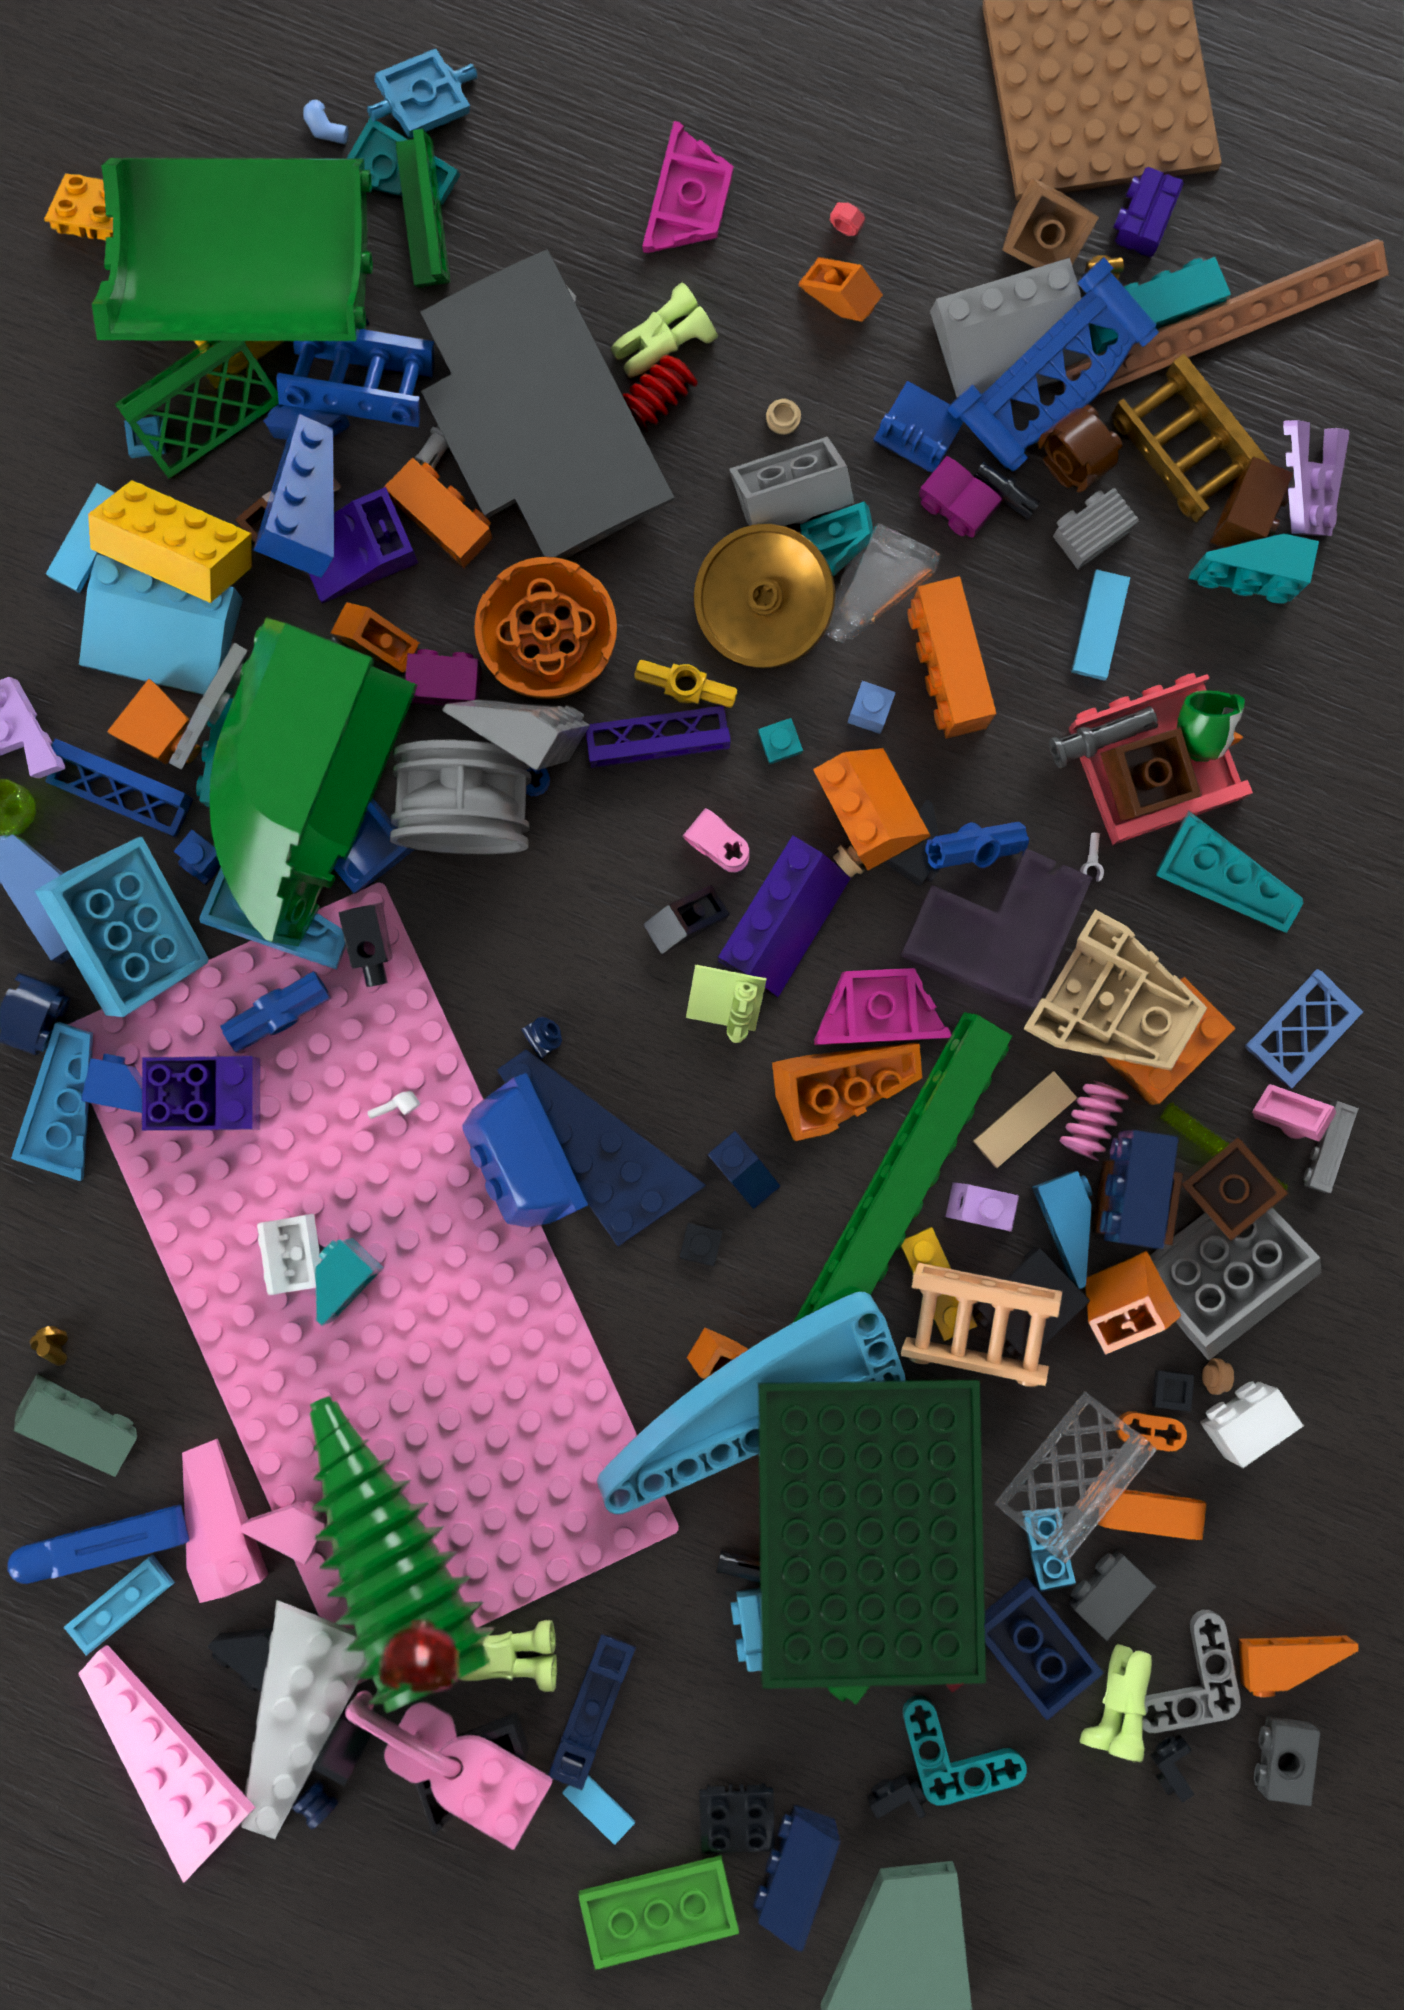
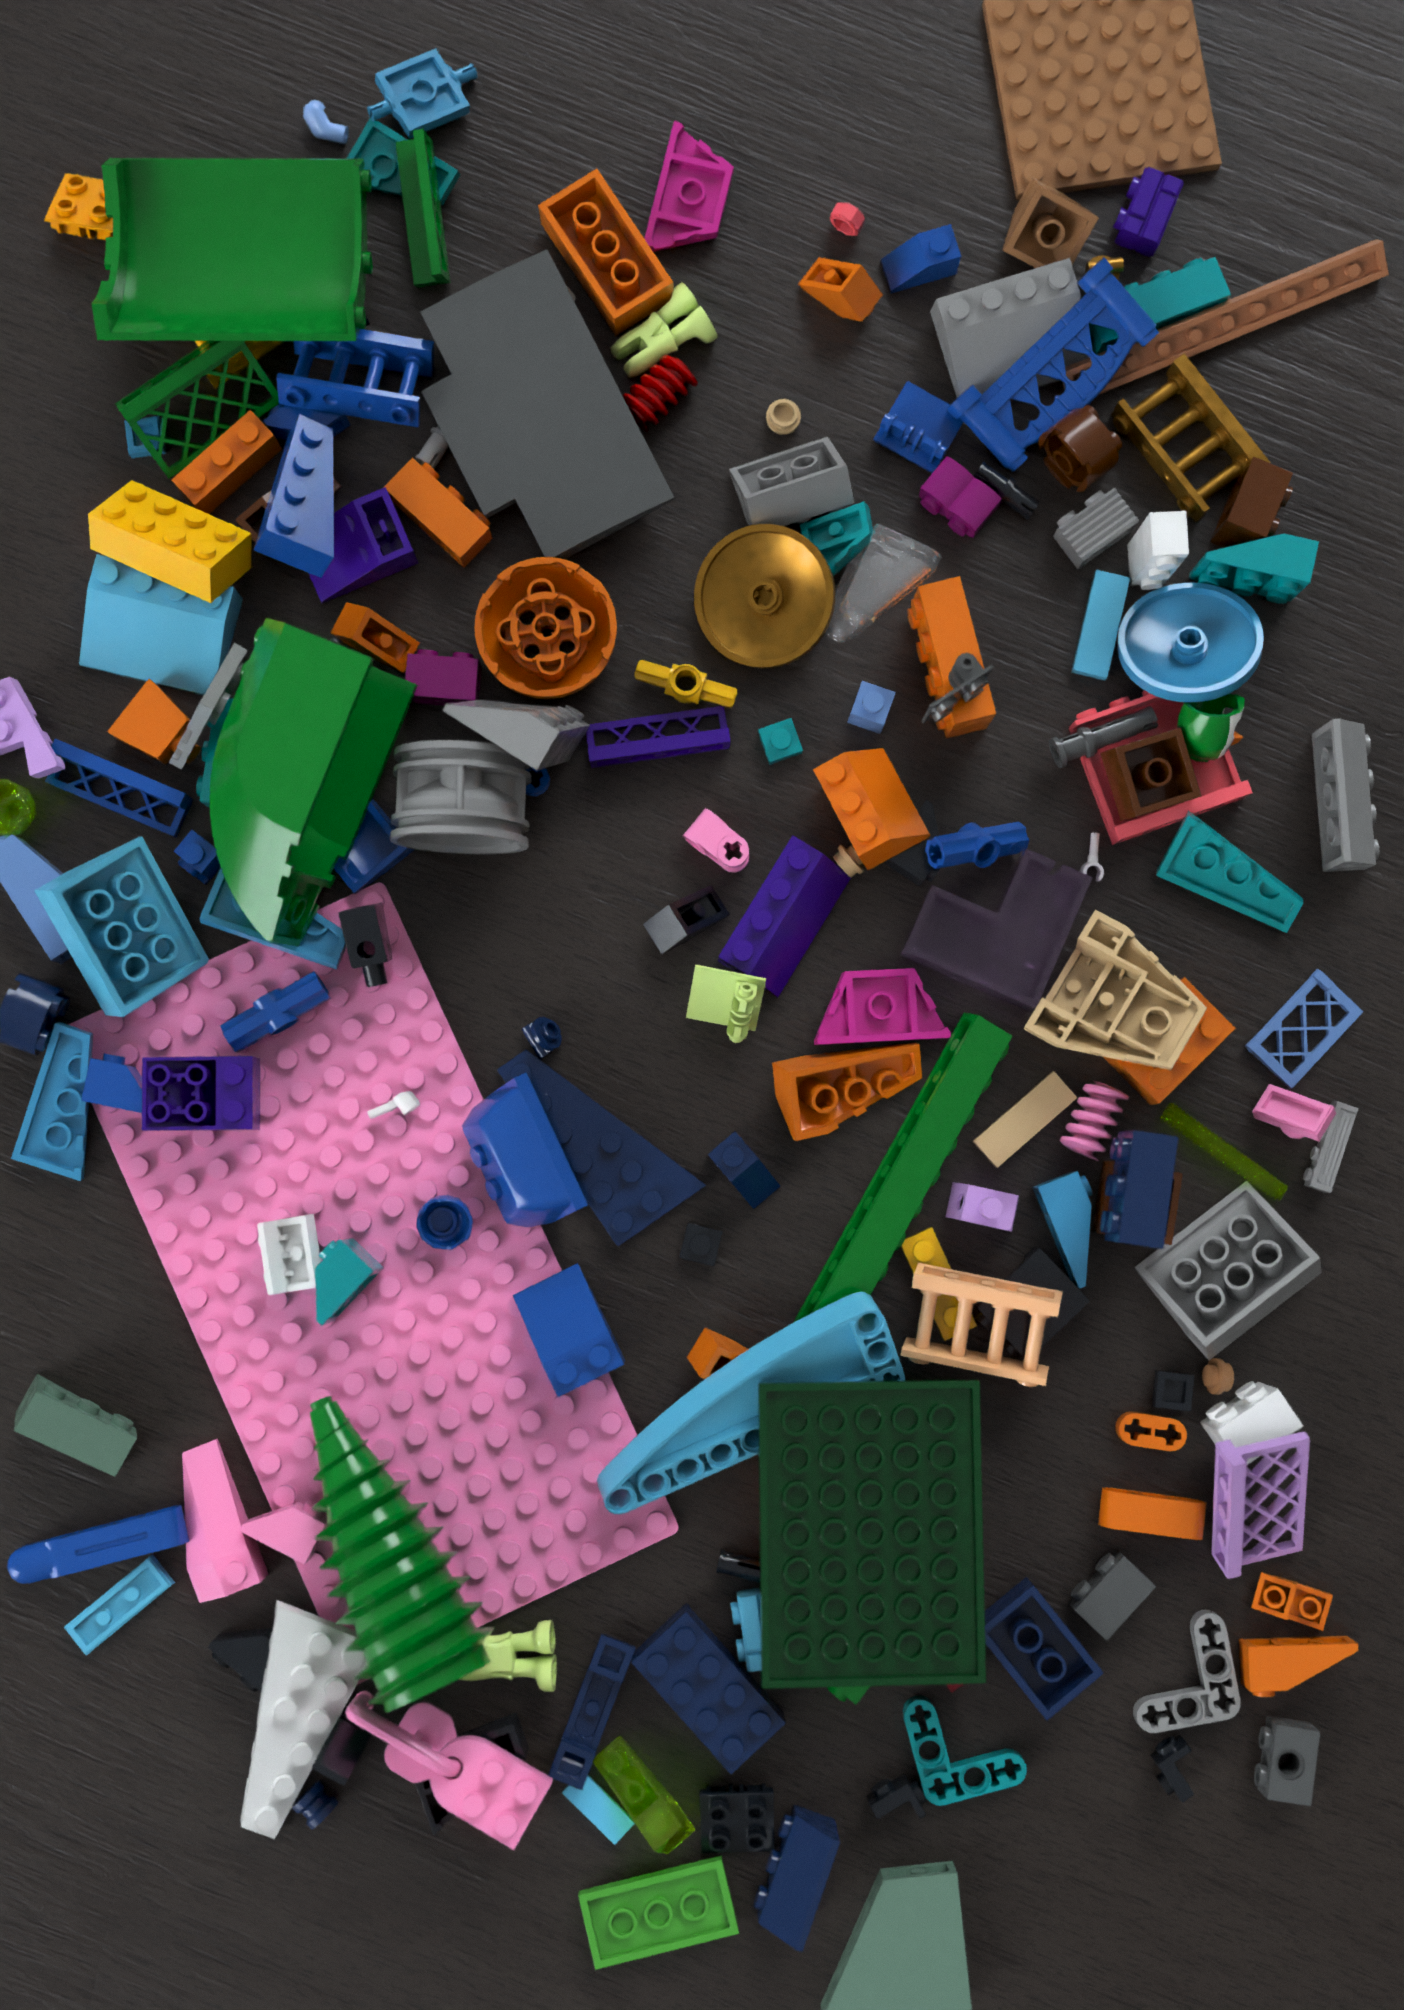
(48, 1344): pearl gold plate -> none
(75, 558): medium azure tile -> none
(176, 1779): wing -> none
(227, 463): none -> orange brick
(421, 1658): clear red cylinder -> none
(444, 1222): none -> blue hair
(568, 1330): none -> blue slope
(606, 251): none -> orange brick
(643, 1797): none -> clear neon green slope
(708, 1688): none -> dark blue brick
(922, 259): none -> blue slope
(967, 680): none -> dark grey hinge
(1048, 1569): medium azure slope -> none
(1093, 1501): clear fence -> none
(1125, 1694): yellowish green piece -> none
(1128, 1303): orange slope -> none
(1158, 549): none -> white brick
(1190, 642): none -> dark azure dish
(1232, 1506): none -> lavender fence
(1235, 1189): reddish brown brick -> none
(1292, 1601): none -> orange slope
(1316, 484): lavender wing -> none
(1344, 796): none -> light grey slope

